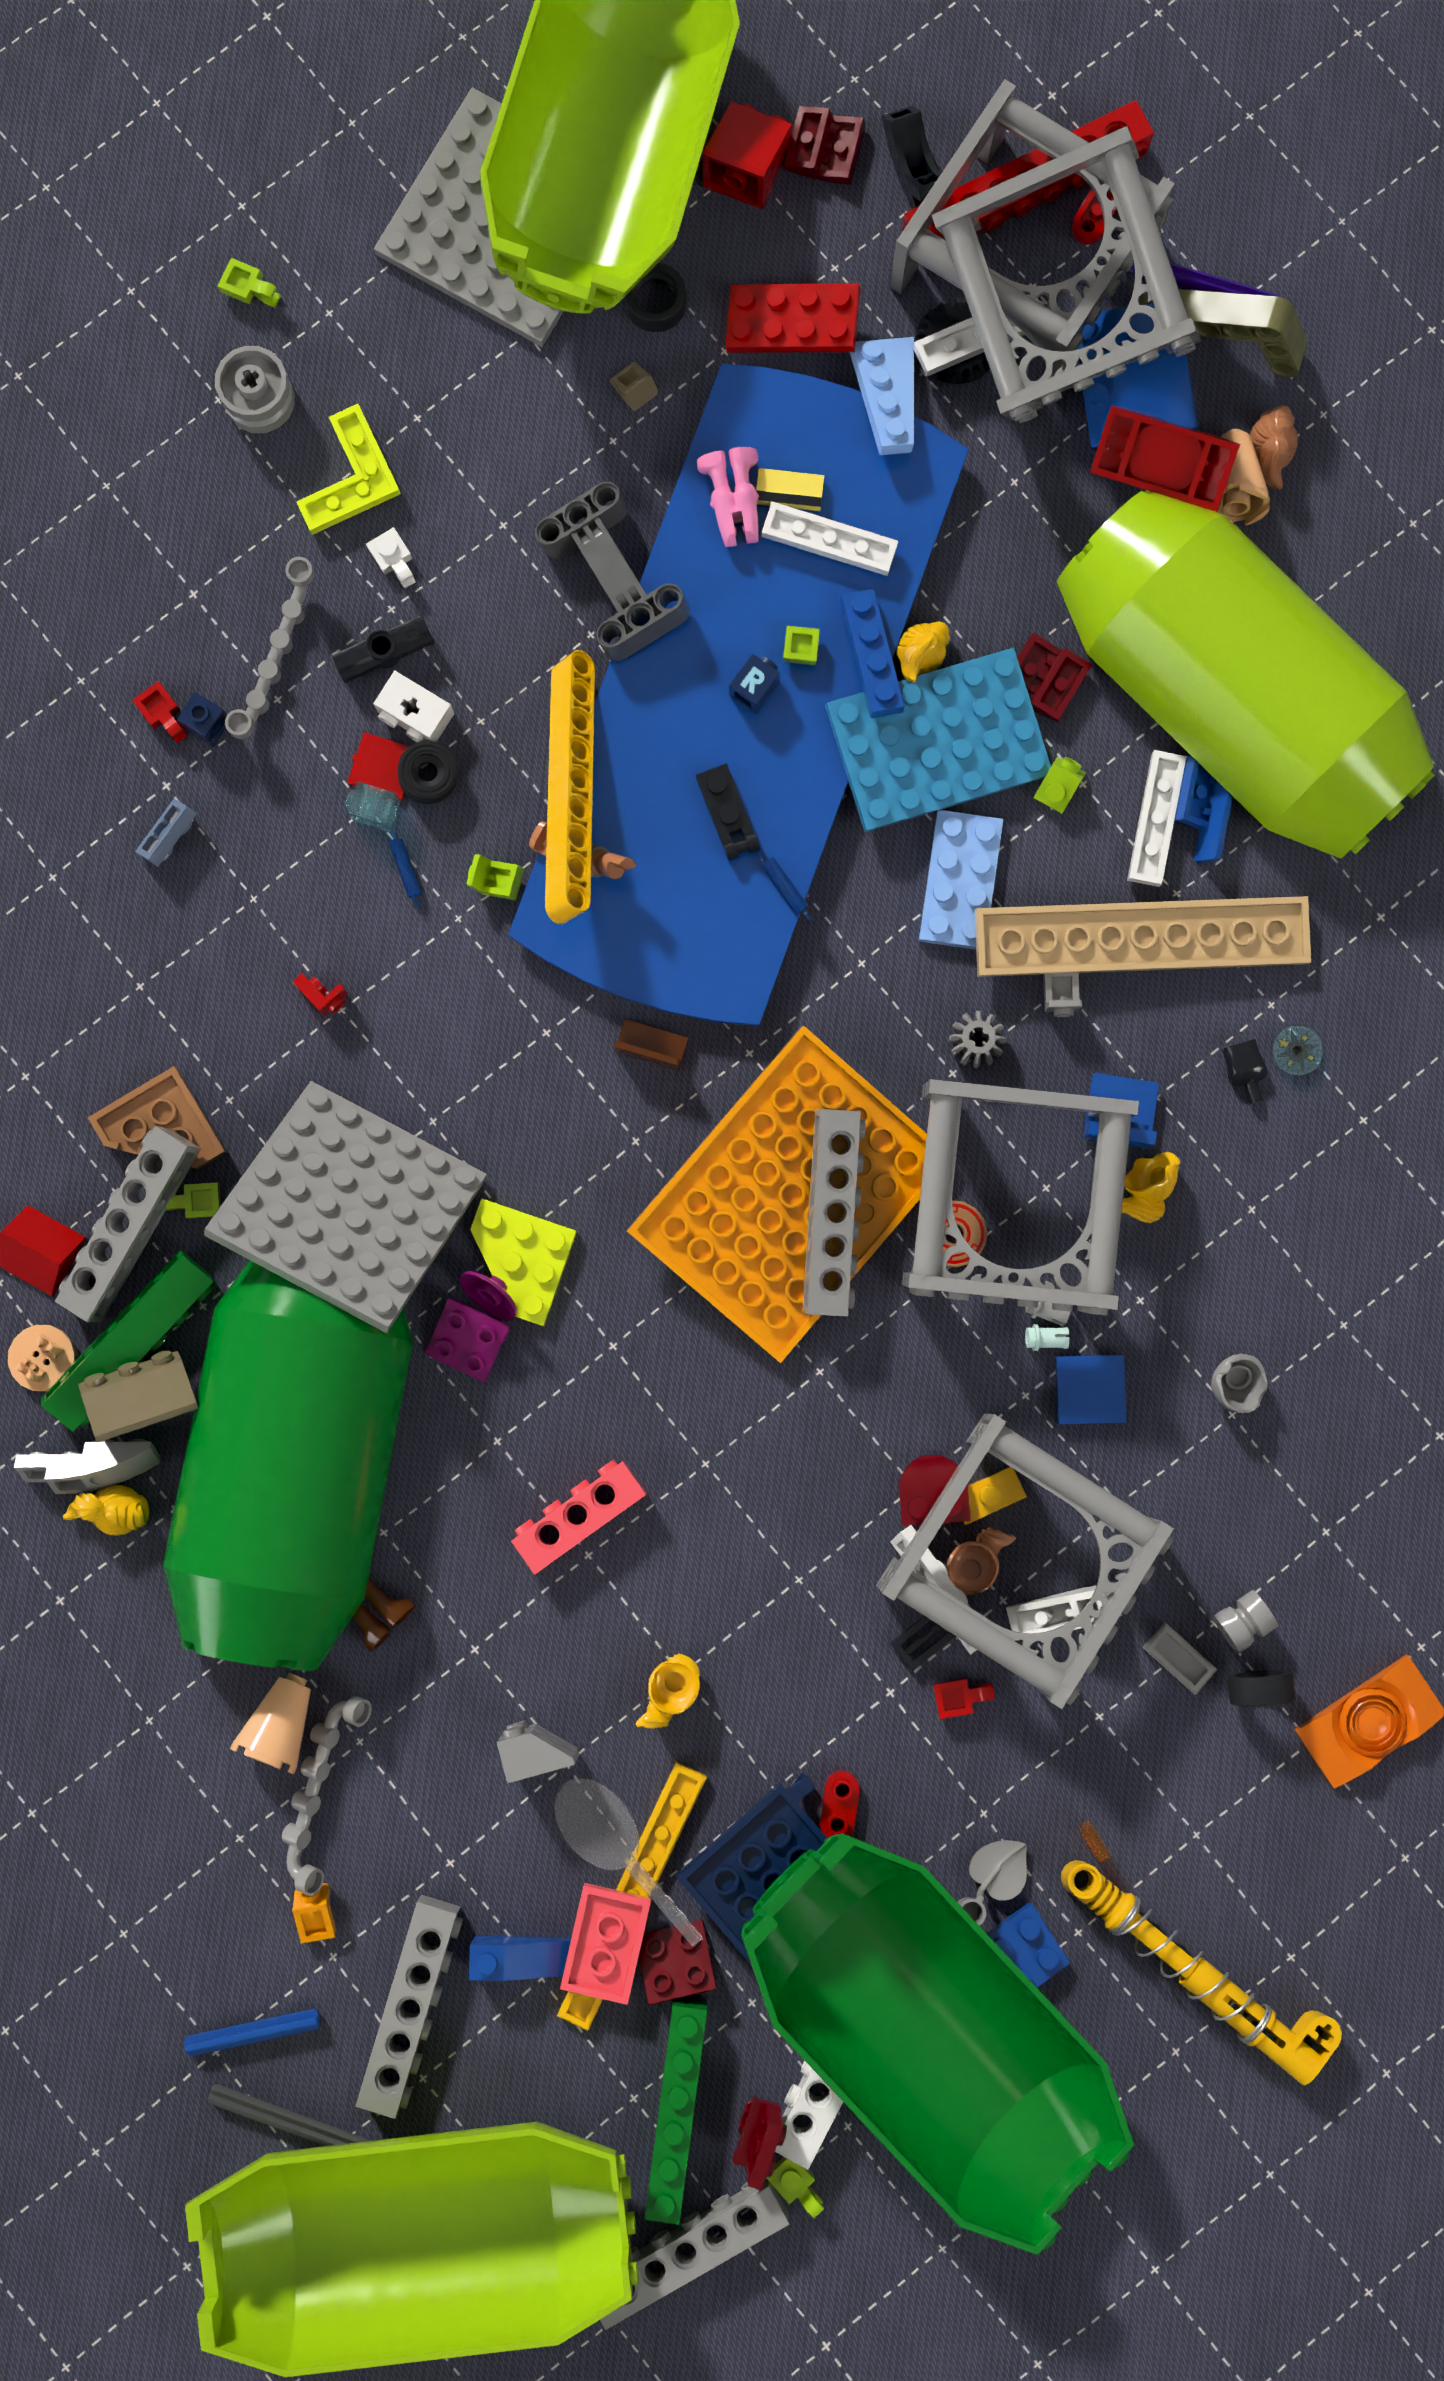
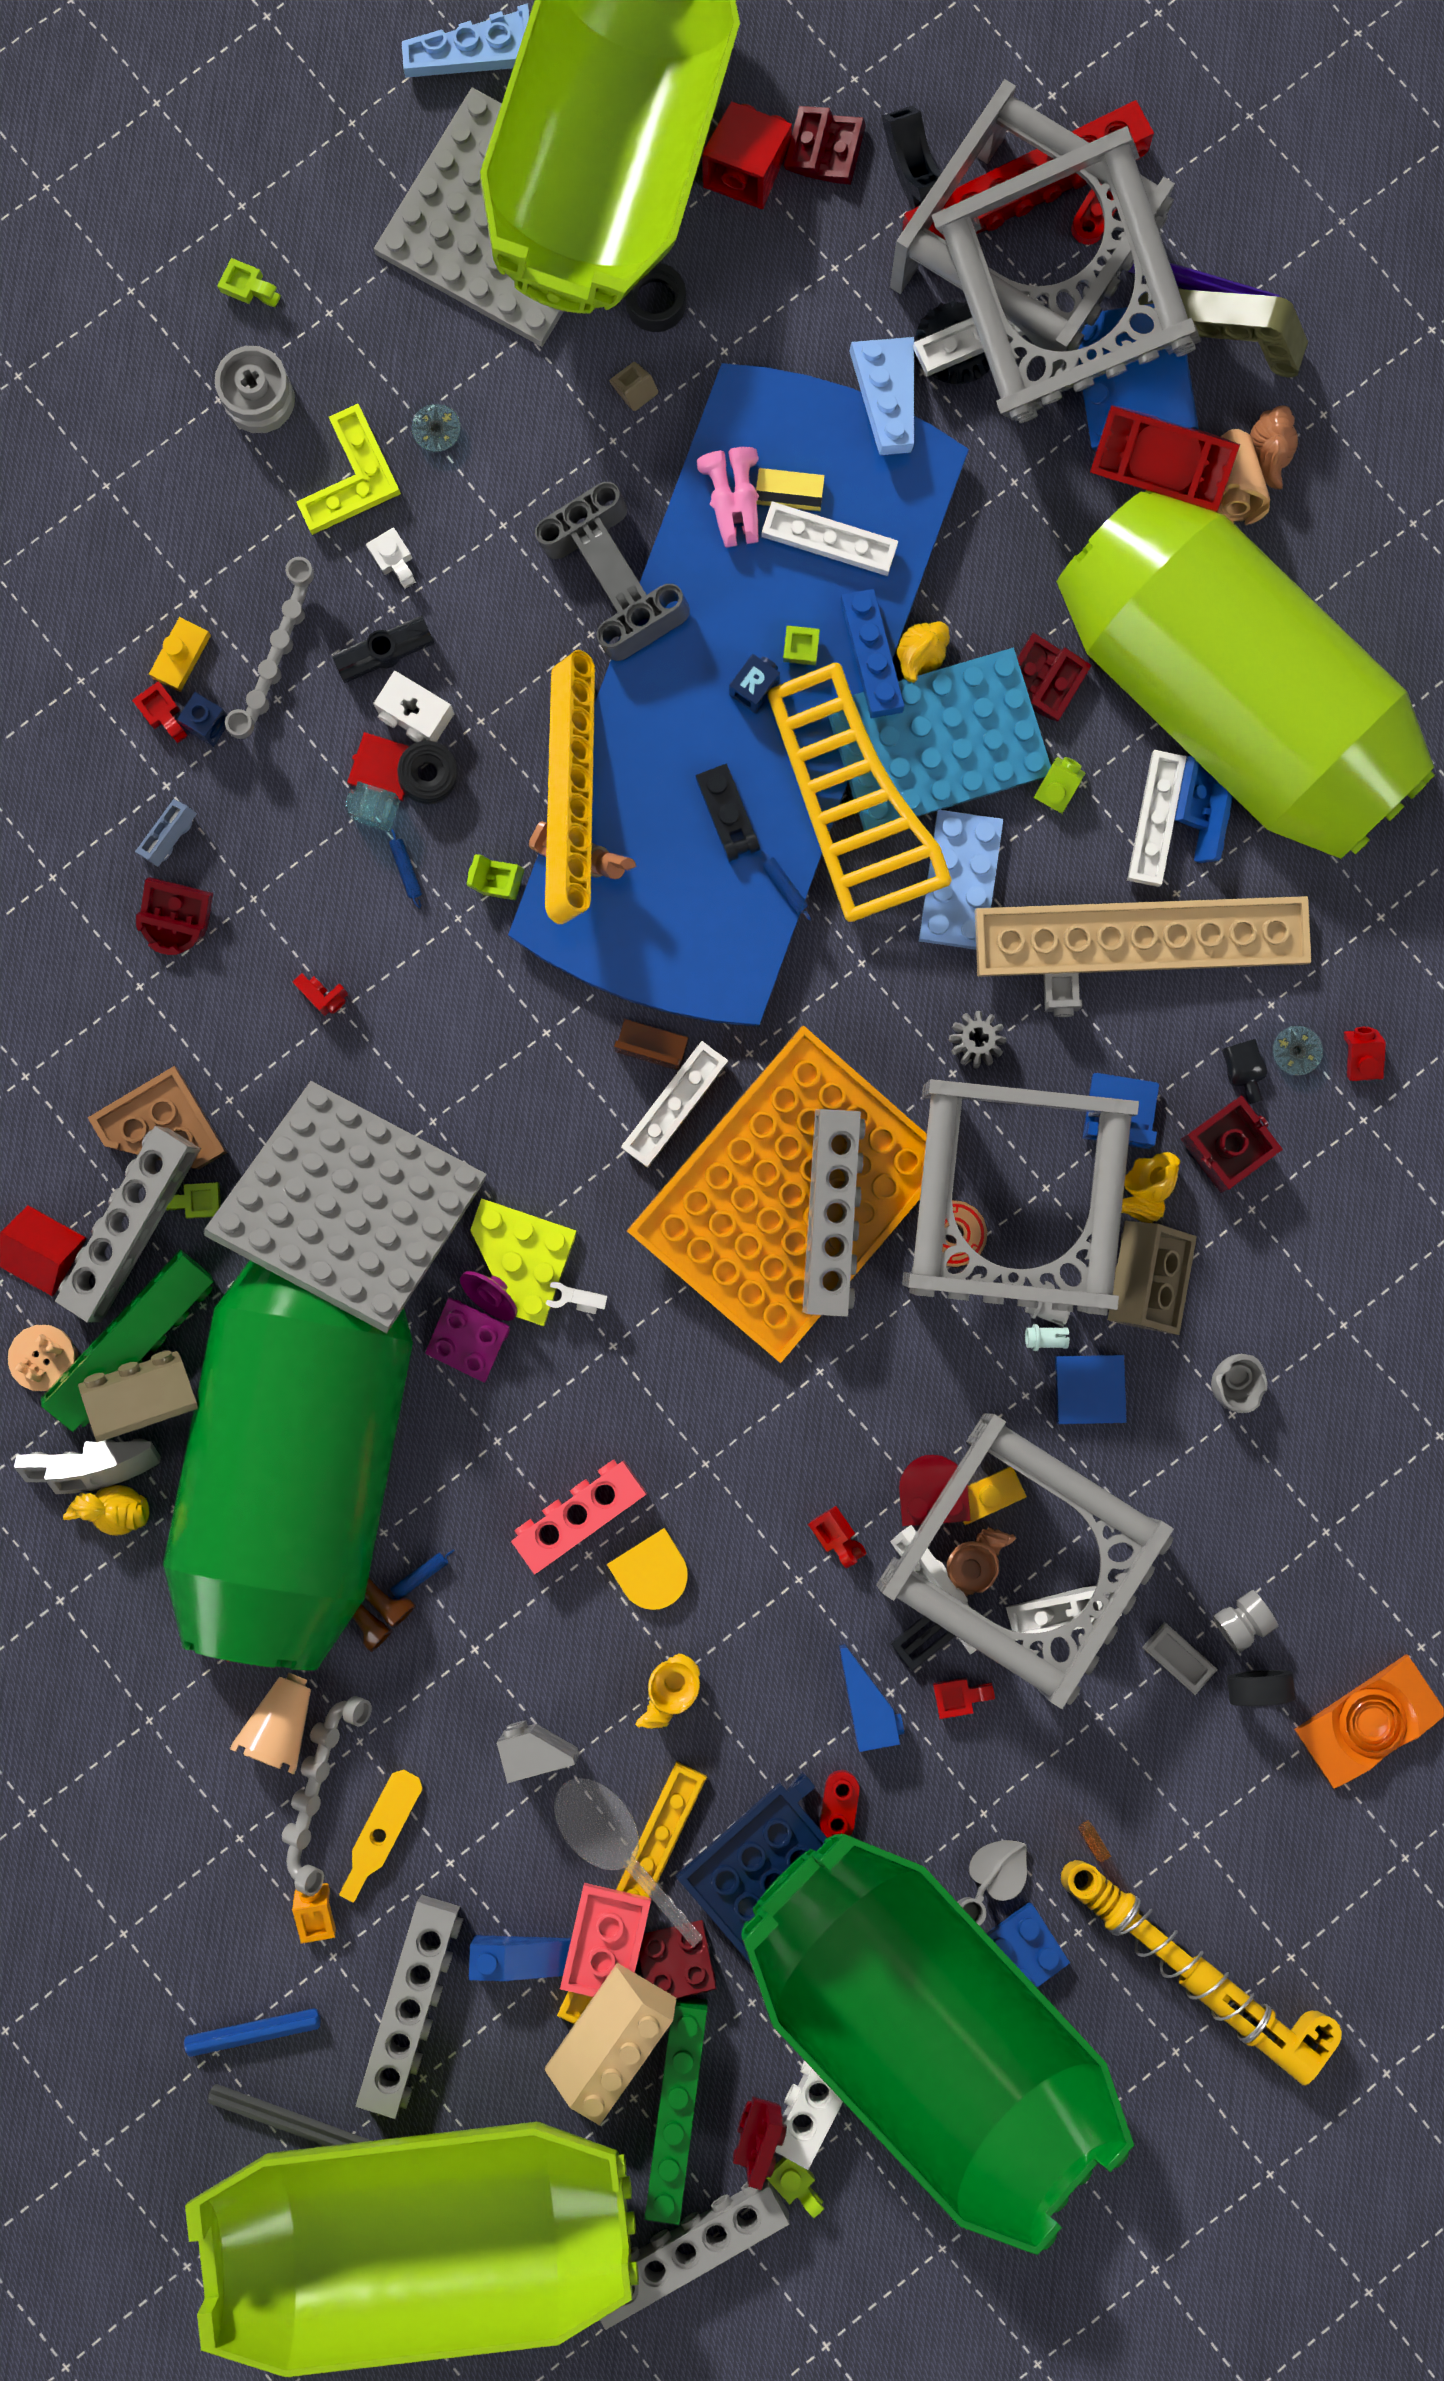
(173, 916): none -> dark red slope
(179, 654): none -> yellow tile
(390, 1816): none -> yellow piece
(419, 1575): none -> blue piece
(436, 428): none -> clear light blue piece
(468, 48): none -> light blue wing
(585, 1300): none -> white plate
(610, 2042): none -> tan slope
(651, 1572): none -> yellow tile
(674, 1104): none -> white plate
(793, 318): red plate -> none
(835, 1534): none -> red plate
(871, 1712): none -> blue slope
(888, 792): none -> yellow bar
(1152, 1277): none -> dark tan slope
(1231, 1144): none -> dark red brick
(1365, 1054): none -> red bracket

